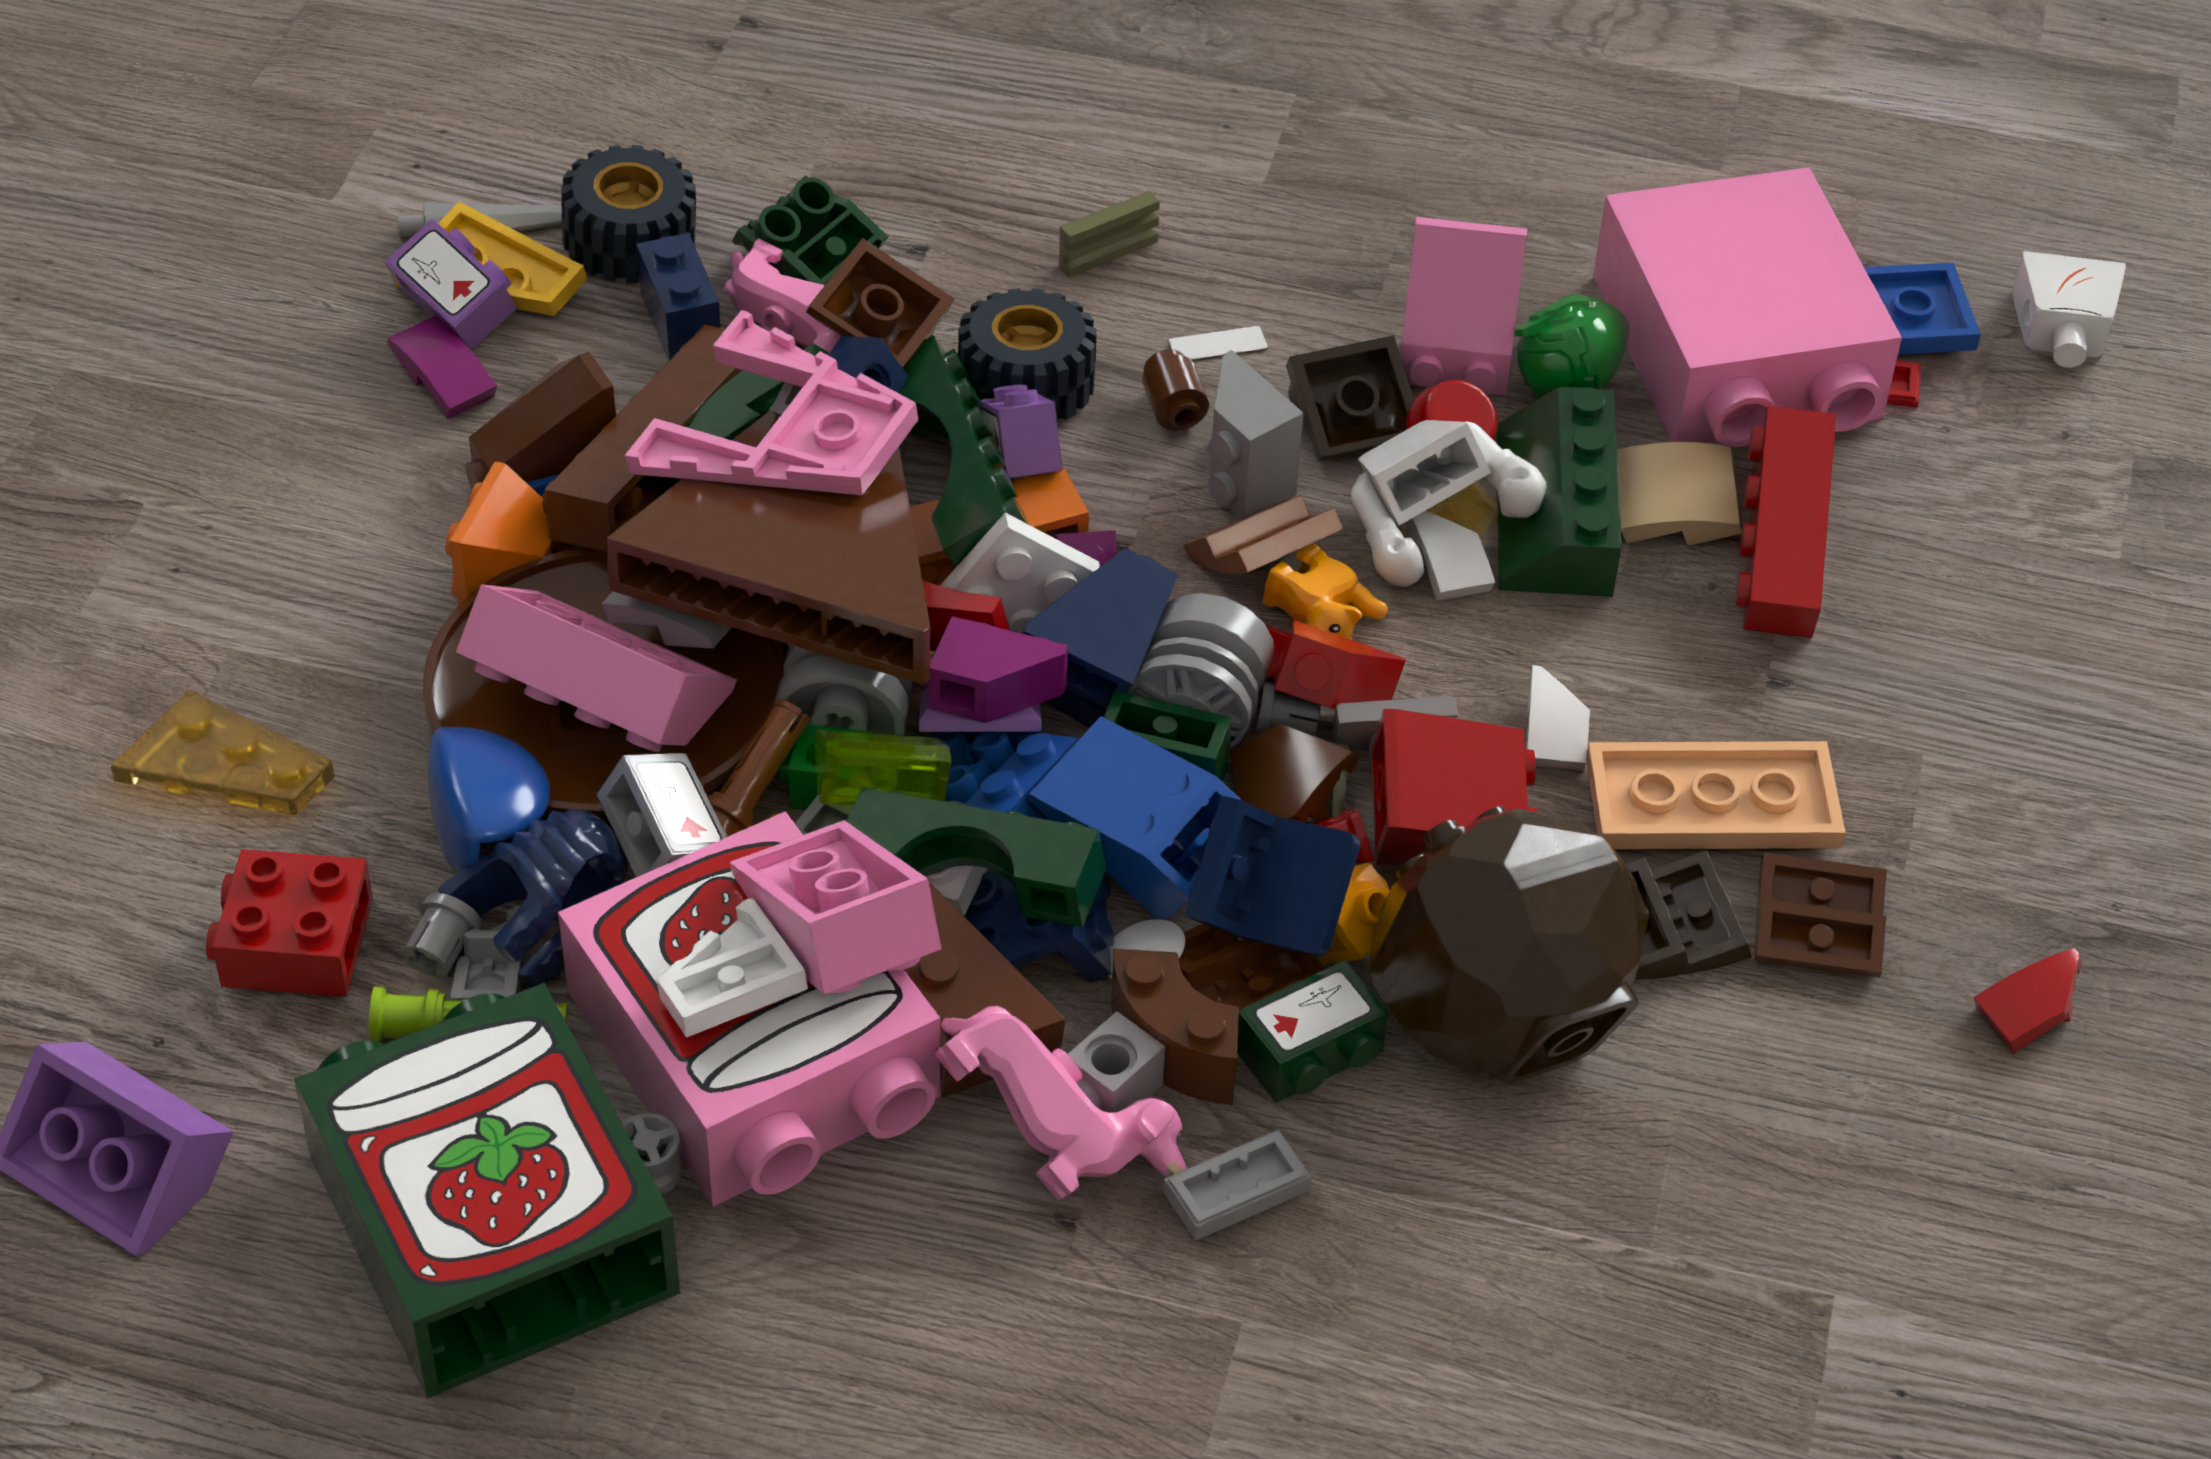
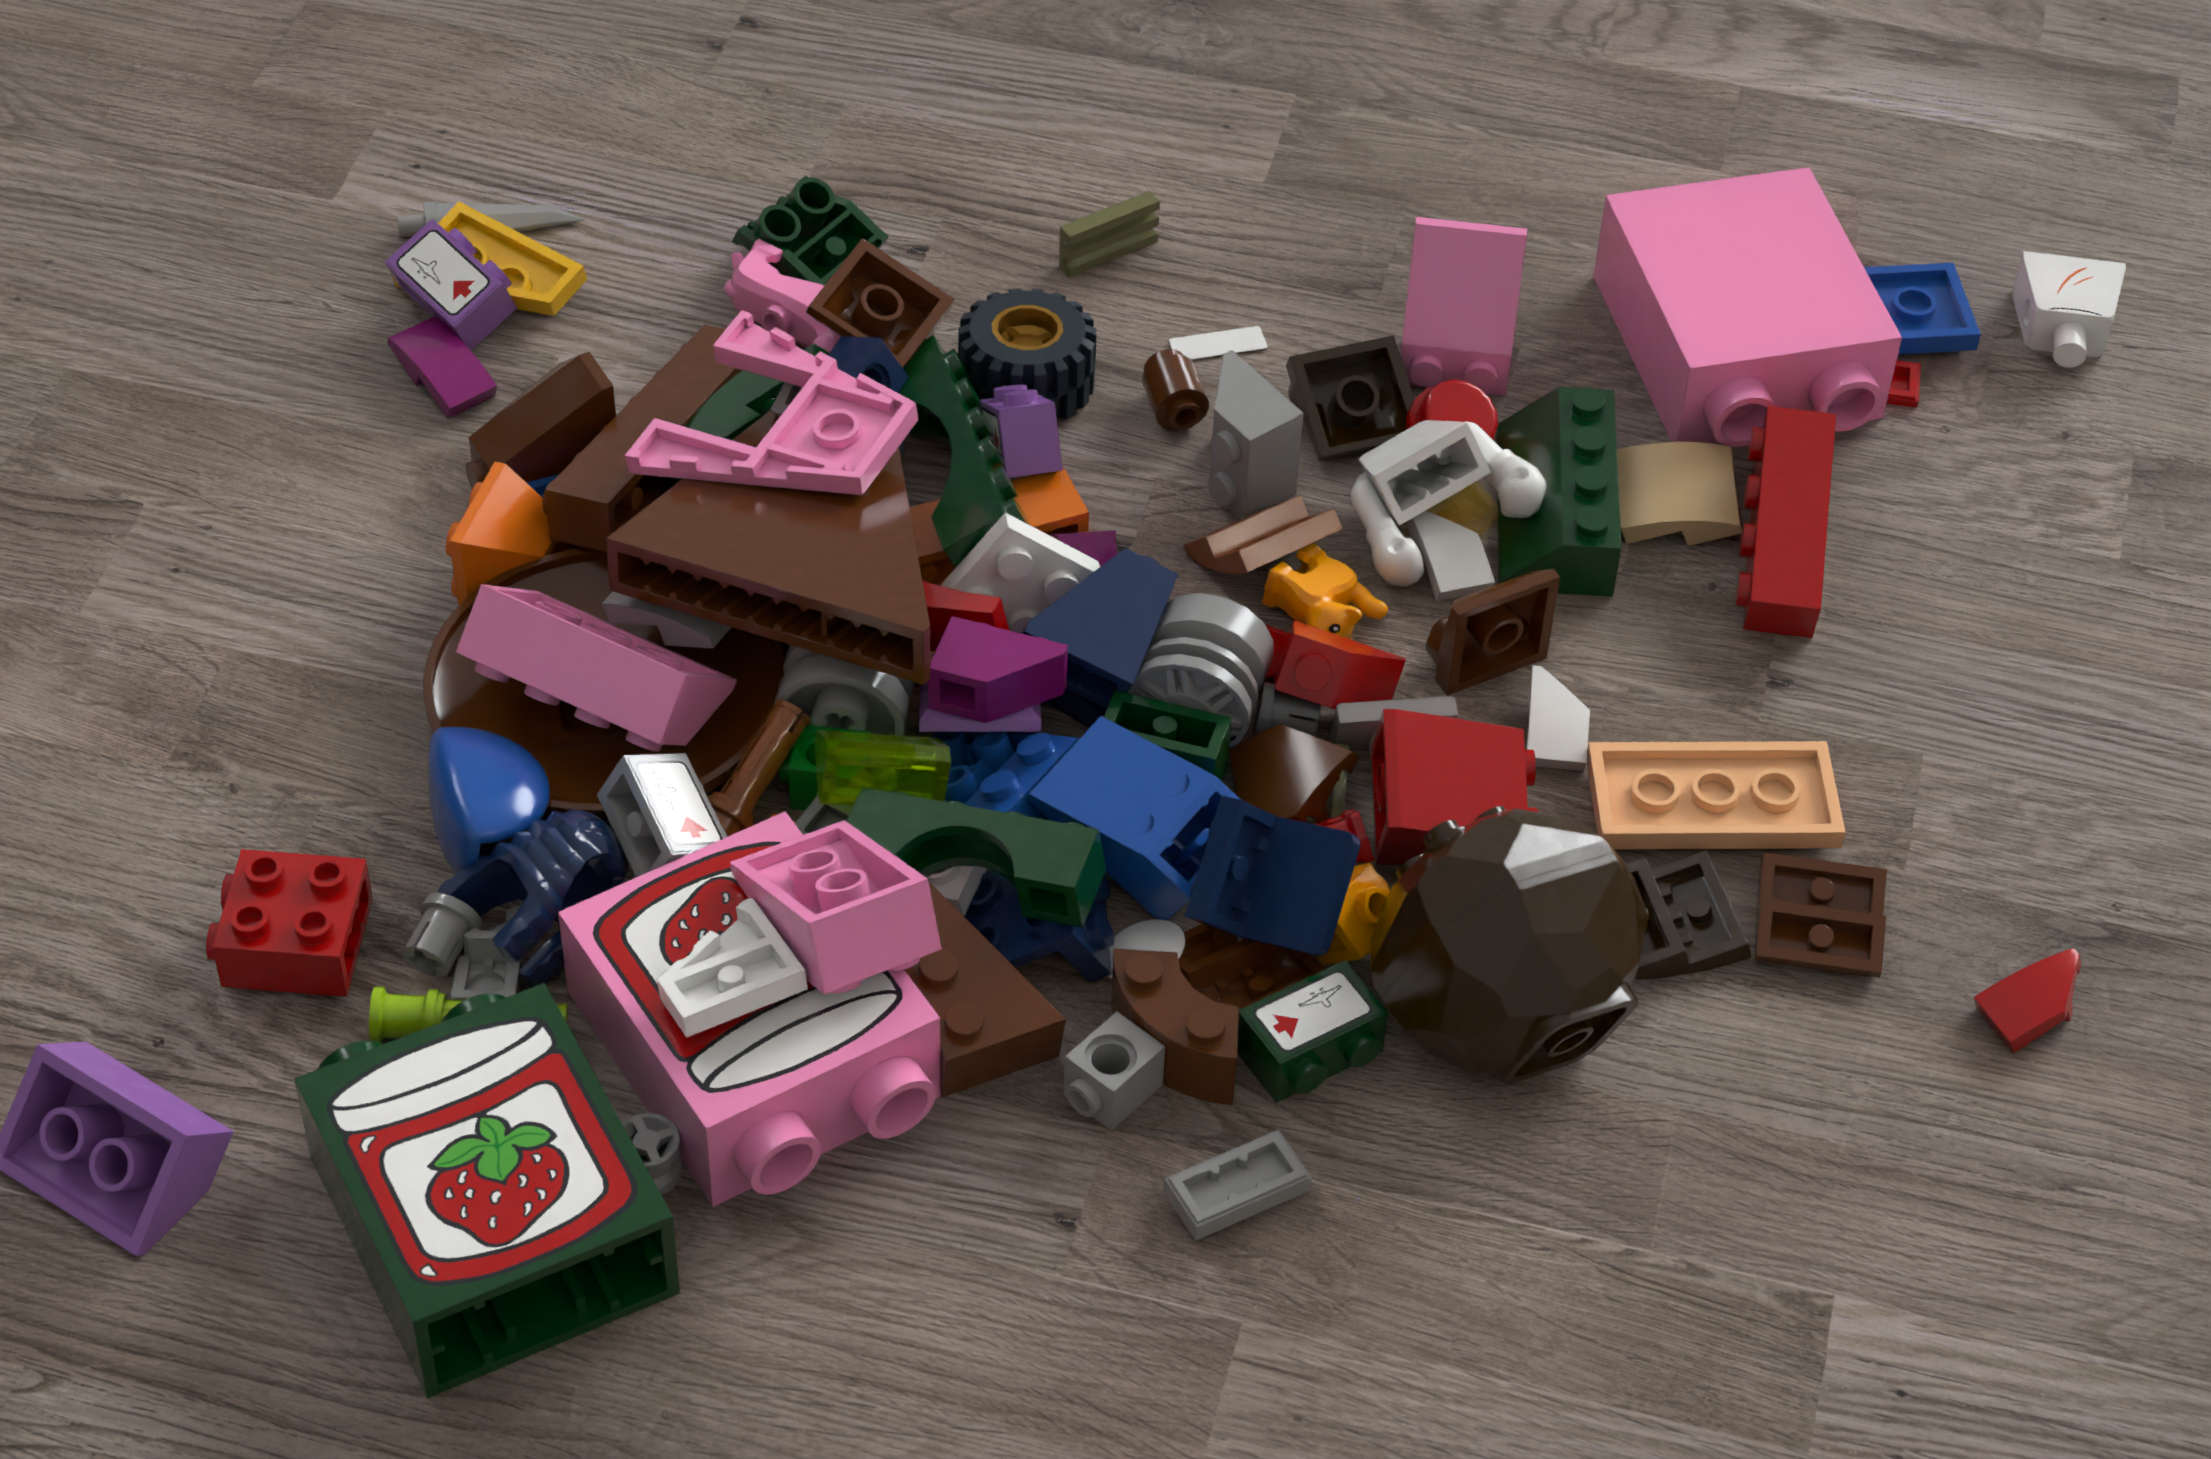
(226, 754): clear yellow wing -> none
(624, 201): black wheel -> none
(676, 290): dark blue brick -> none
(1053, 1109): bright pink animal -> none
(1494, 631): none -> reddish brown slope
(1572, 344): green helmet -> none

